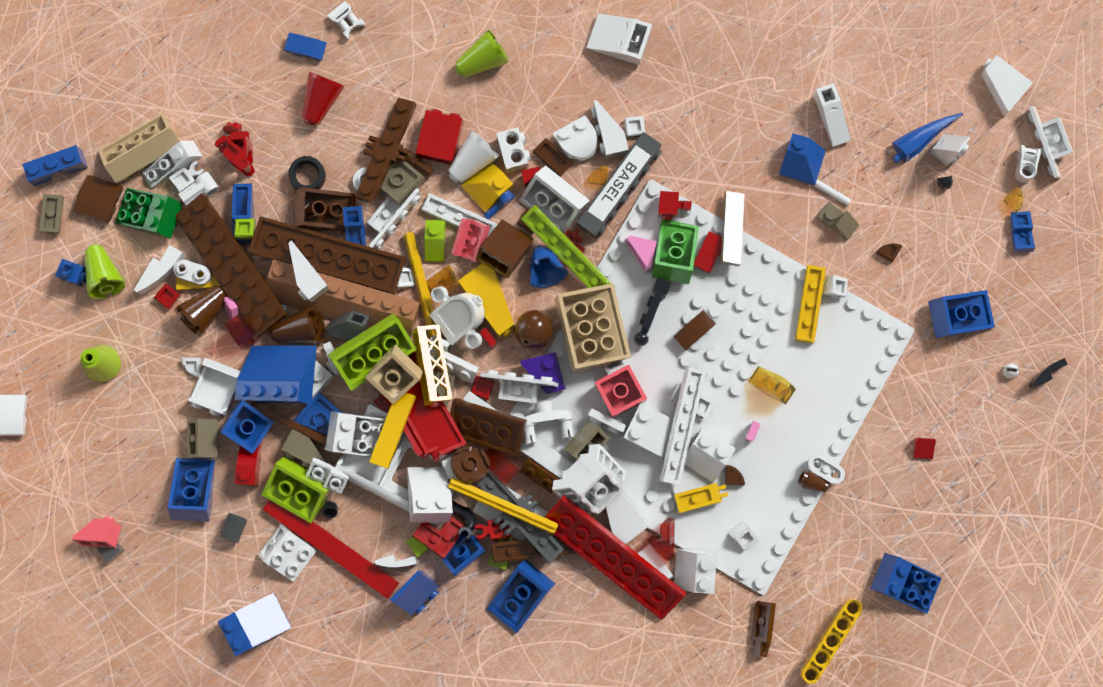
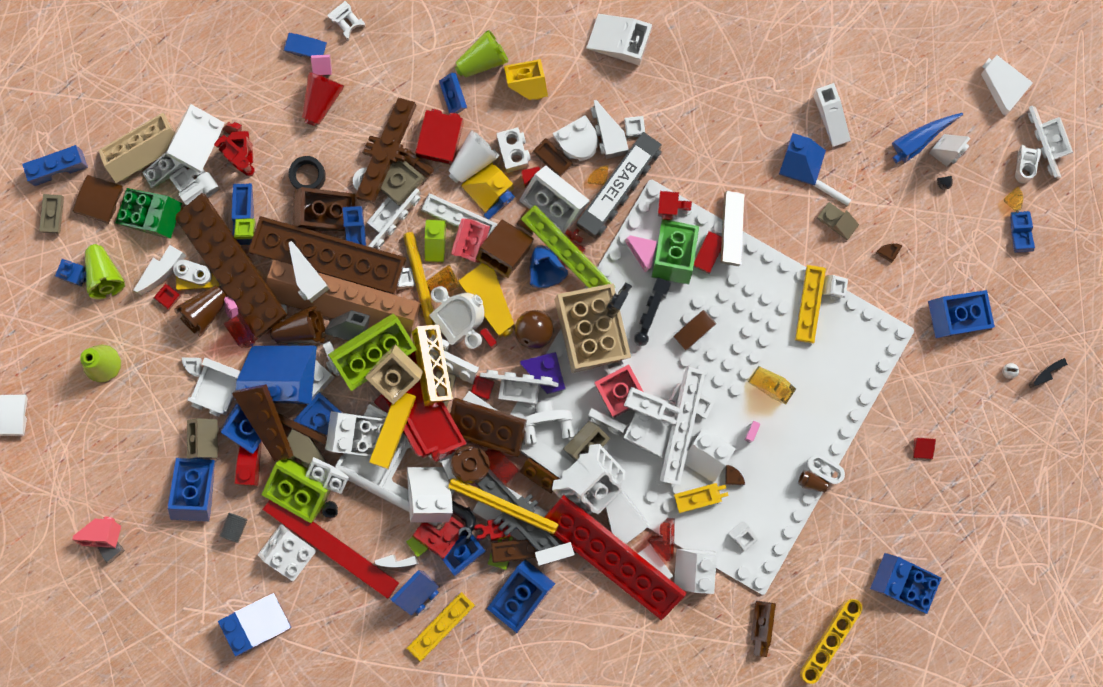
(194, 138): none -> white slope
(263, 416): none -> reddish brown wing
(321, 64): none -> bright pink tile
(440, 626): none -> yellow tile
(453, 93): none -> blue plate
(527, 79): none -> yellow slope
(554, 553): none -> white sticker
(617, 300): none -> black plate
(650, 405): none -> white hinge

